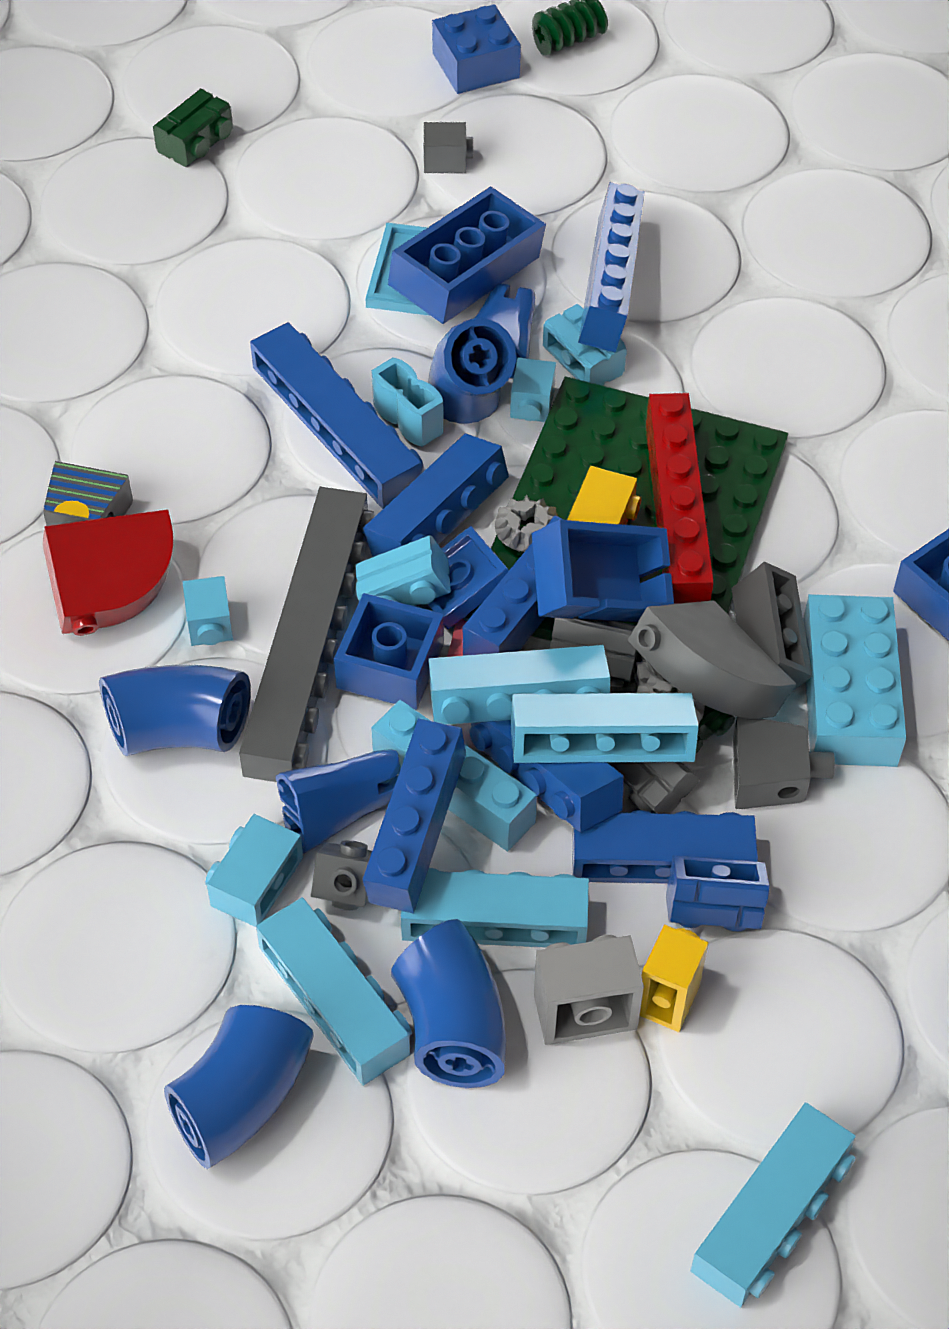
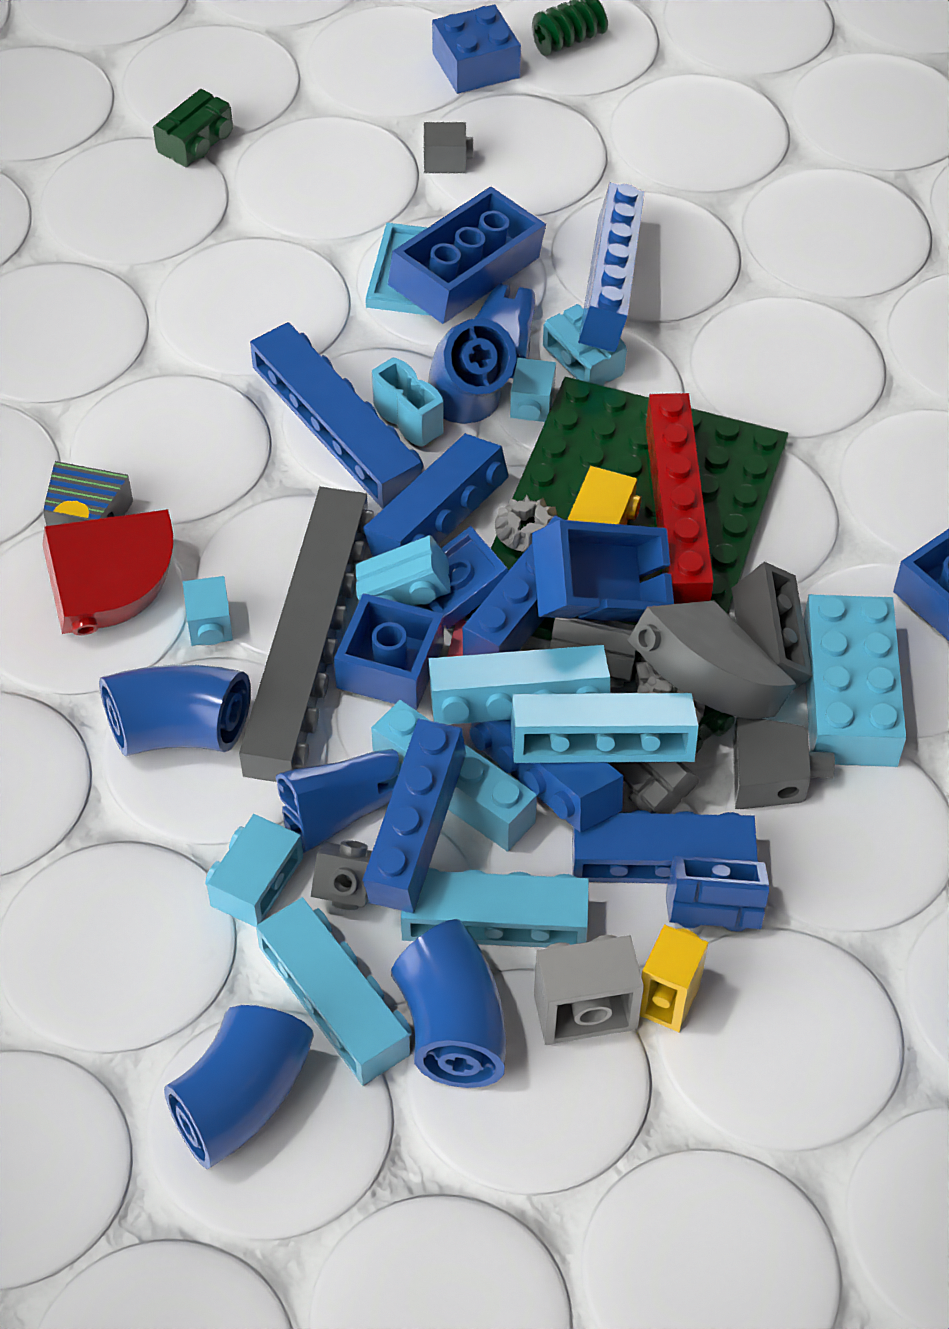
(773, 1205): medium azure brick -> none

